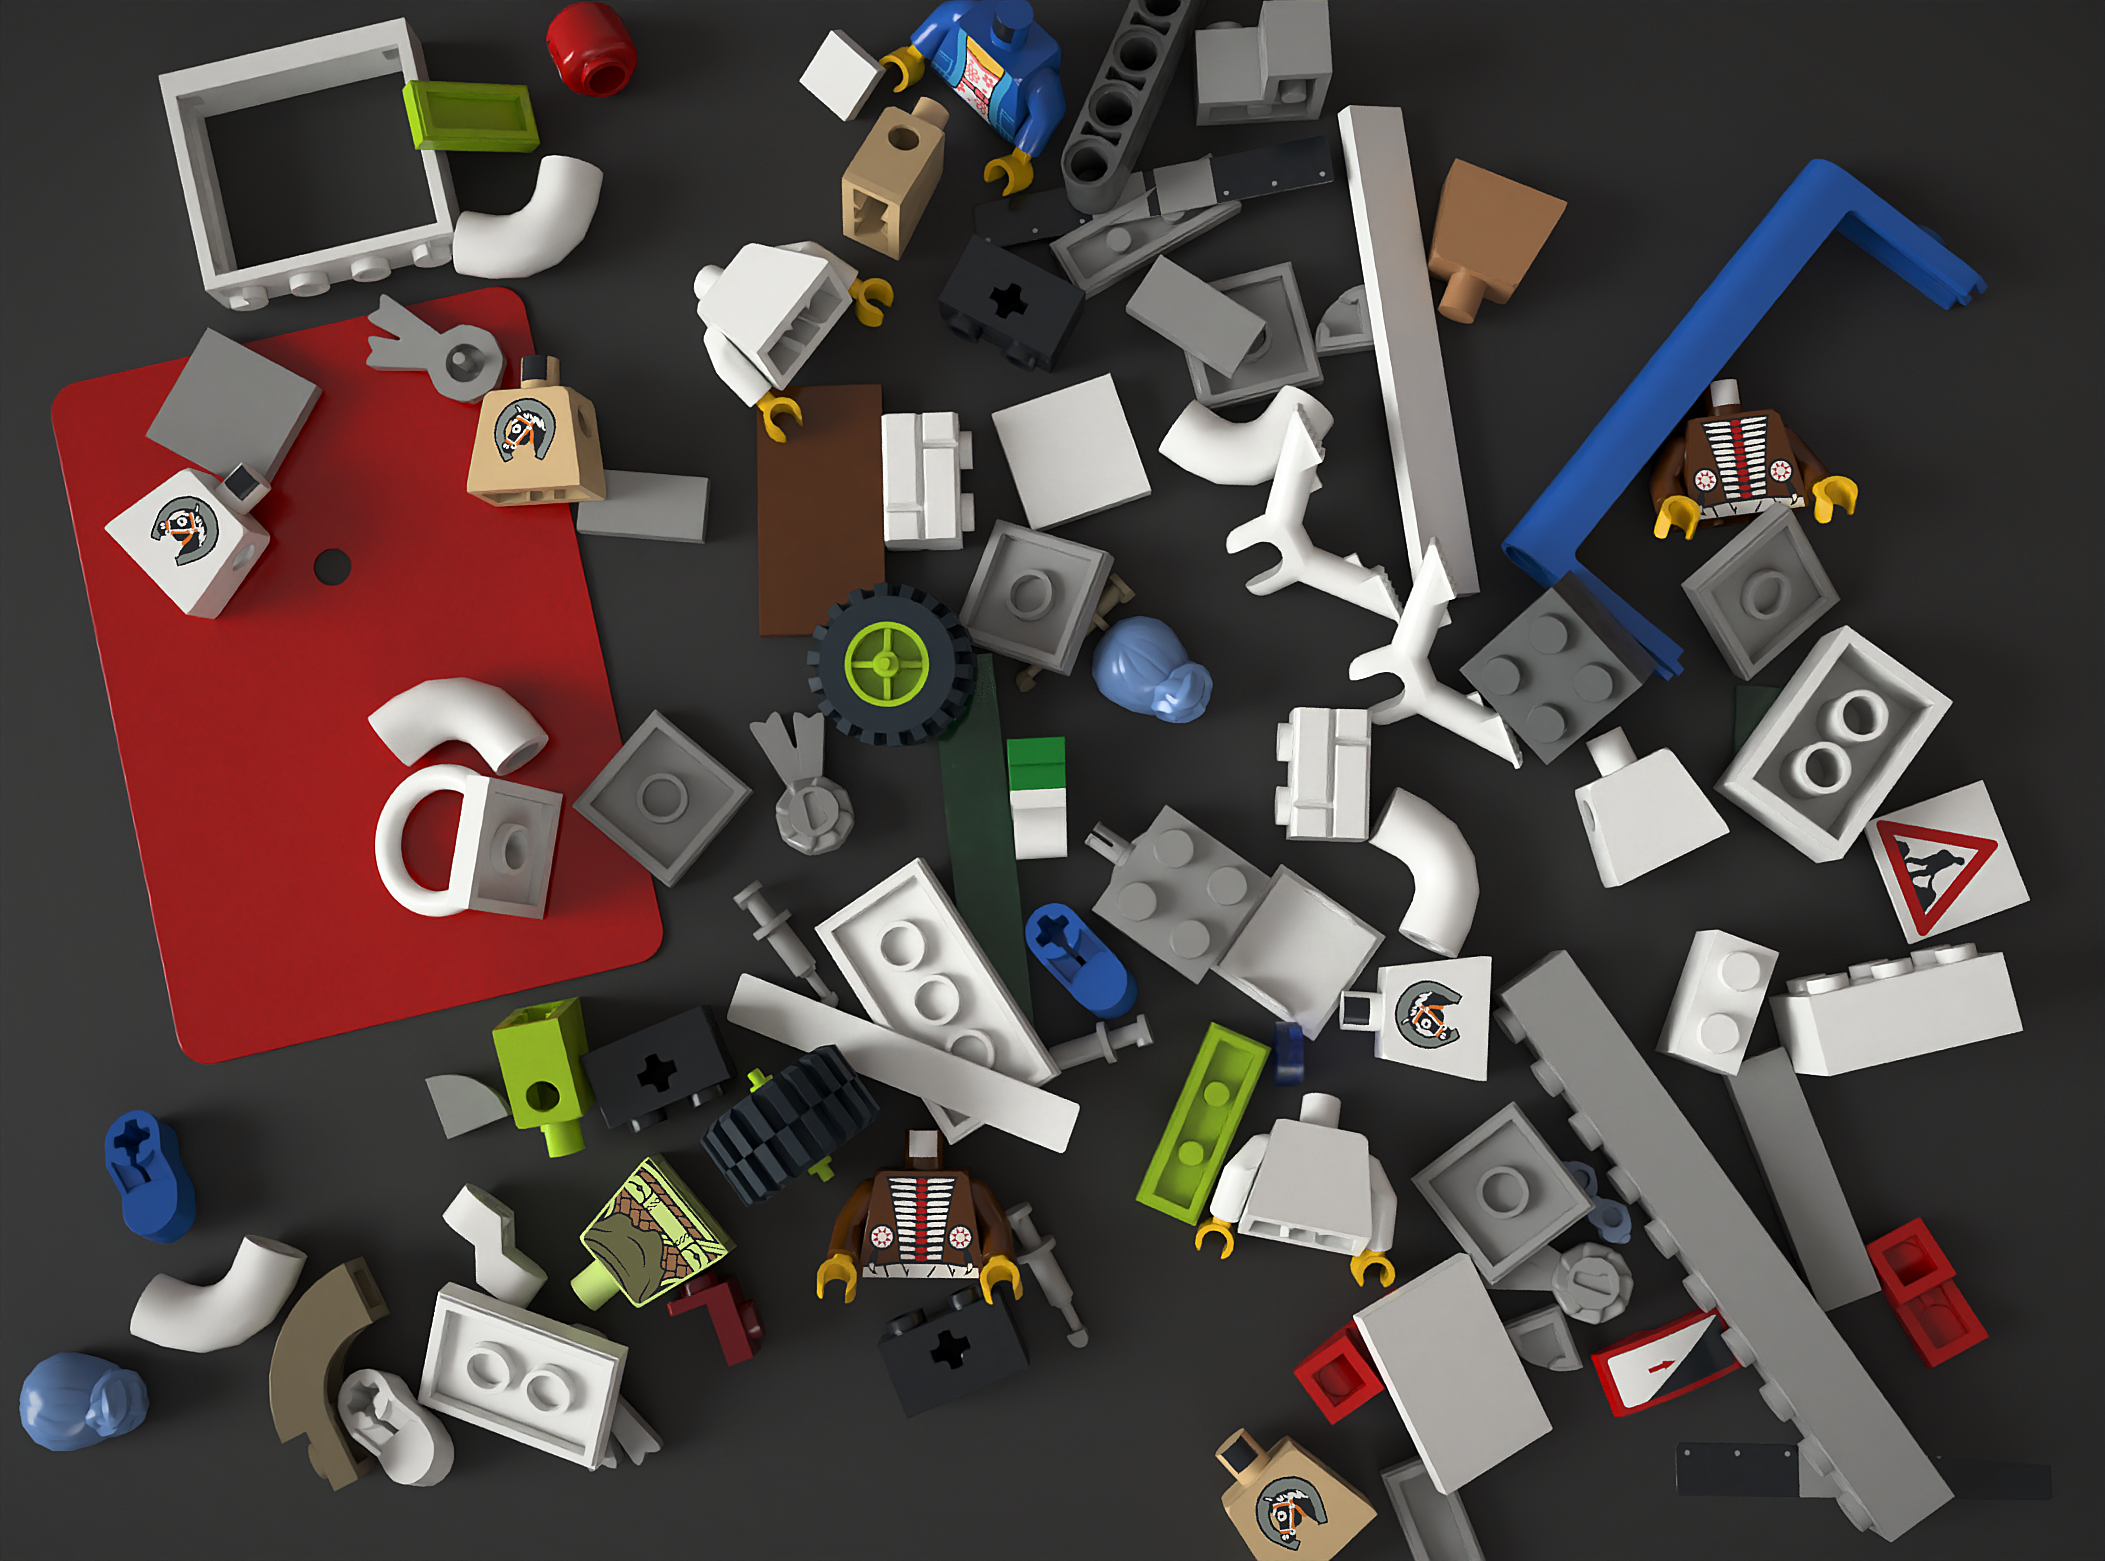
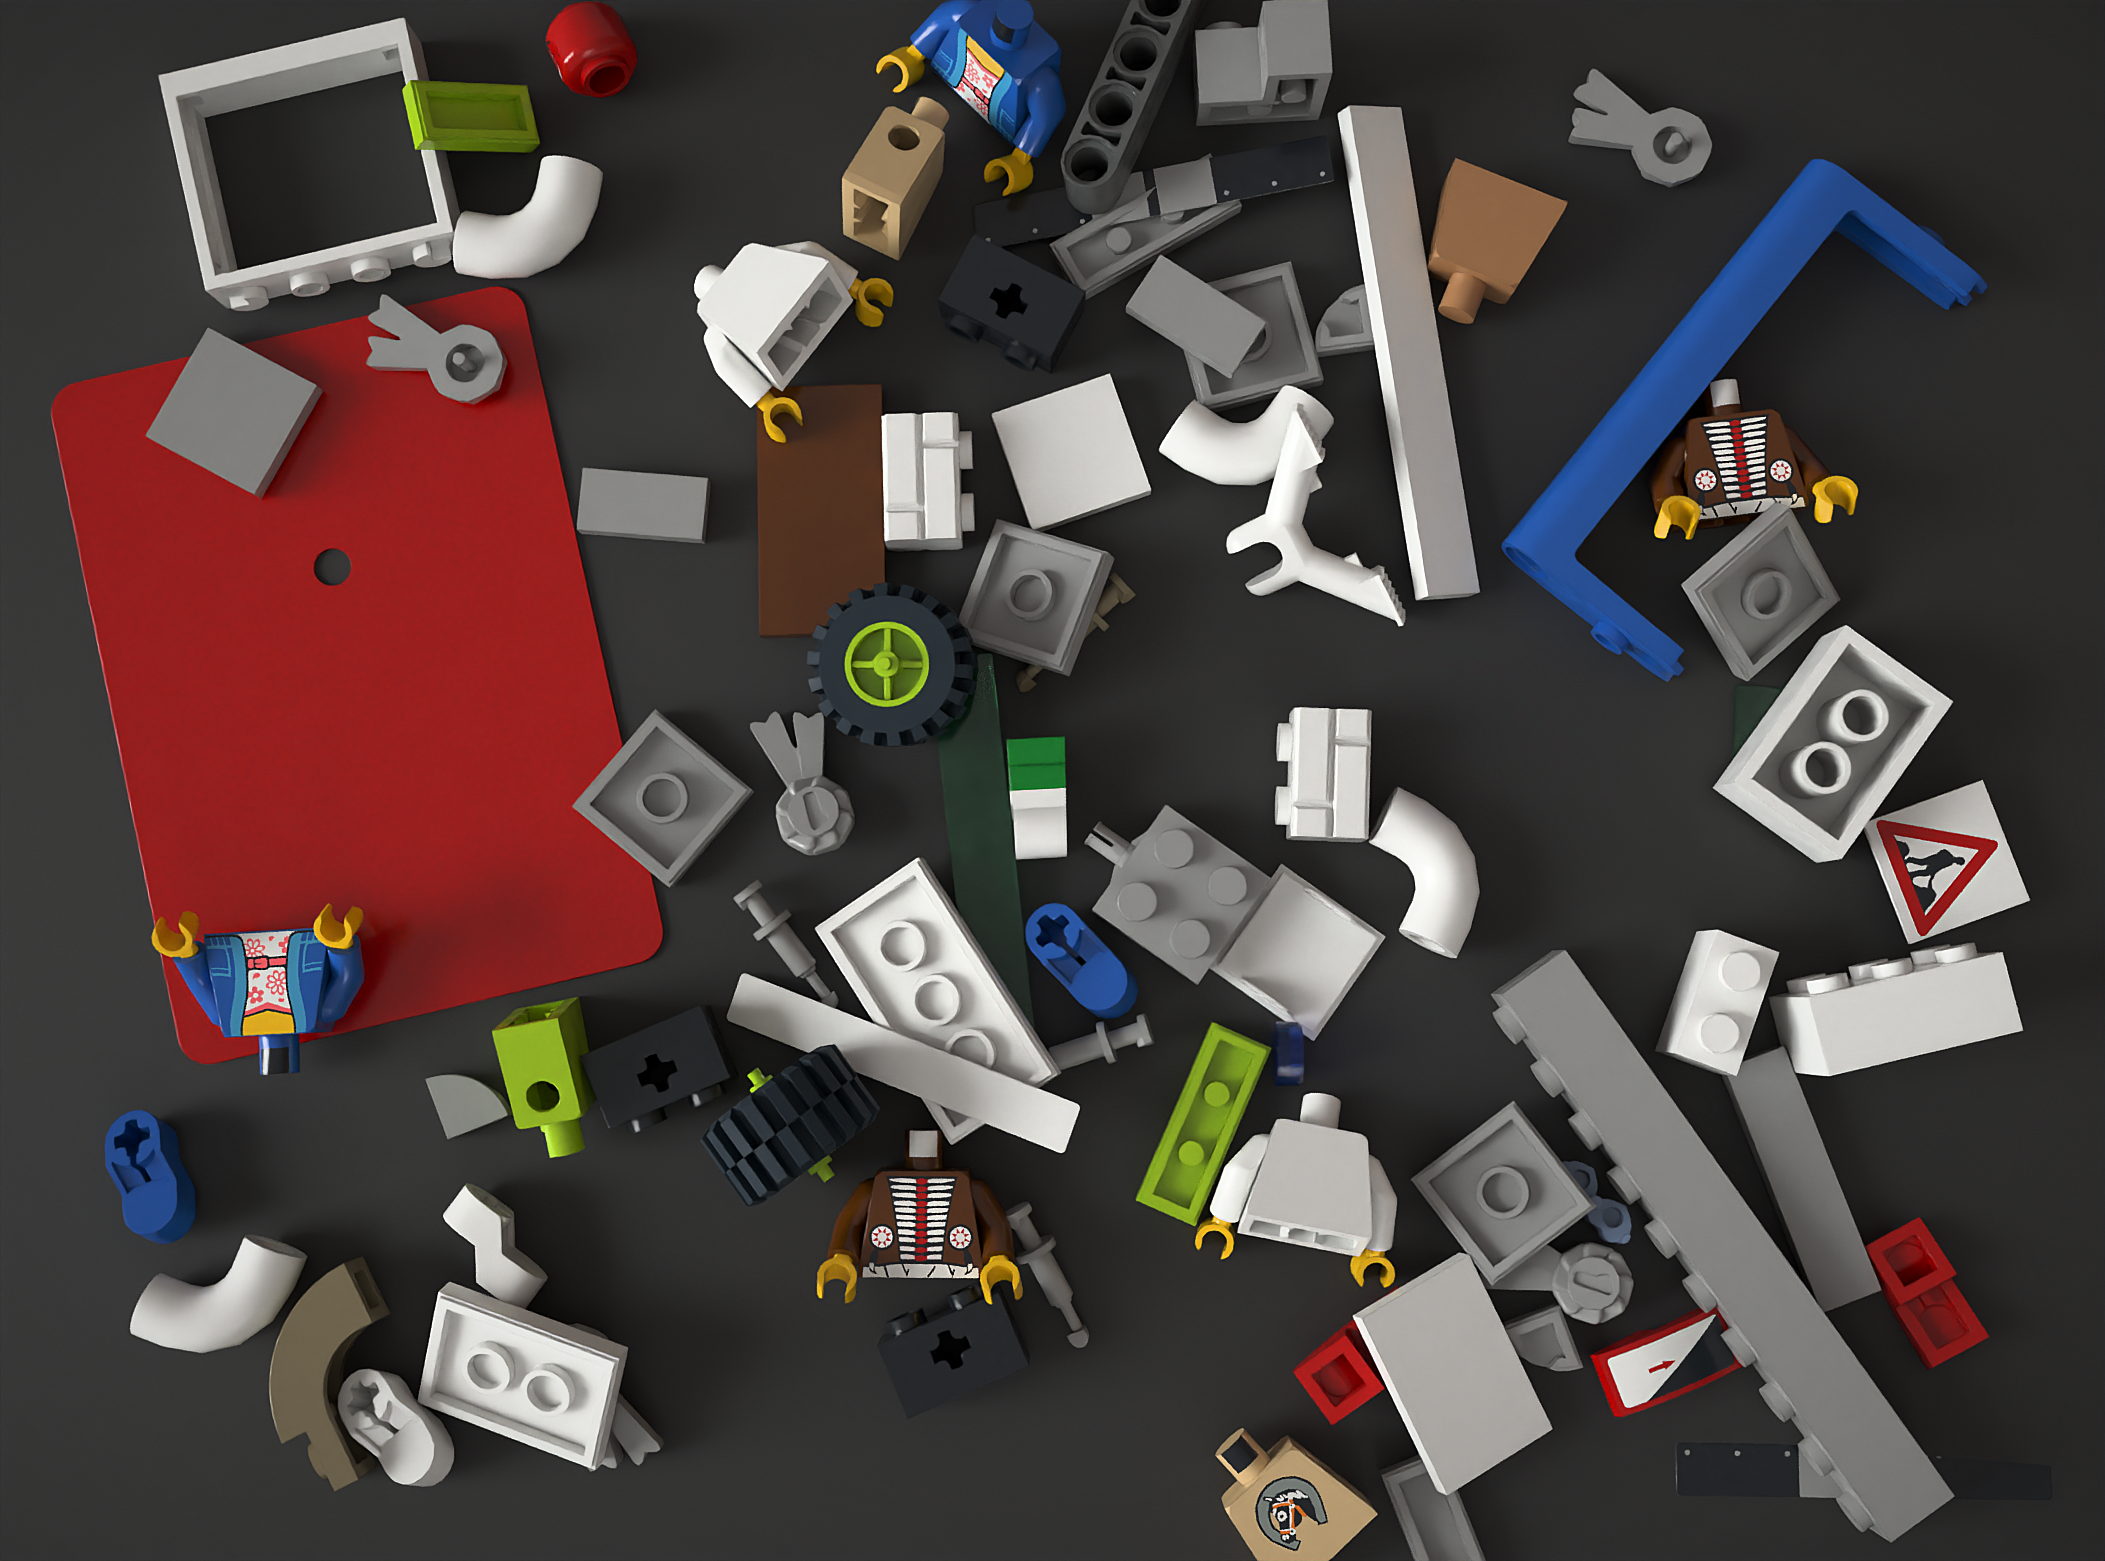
(81, 1401): medium blue hair -> none
(196, 536): white torso -> none
(270, 979): none -> torso
(464, 712): white cylinder -> none
(499, 851): white tile -> none
(537, 442): tan torso -> none
(648, 1238): torso -> none
(734, 1319): dark red bracket -> none
(842, 75): white tile -> none
(1149, 671): medium blue hair -> none
(1409, 660): white piece -> none
(1427, 1015): white torso -> none
(1559, 667): dark grey brick -> none
(1642, 810): white torso -> none
(1665, 145): none -> light grey piece

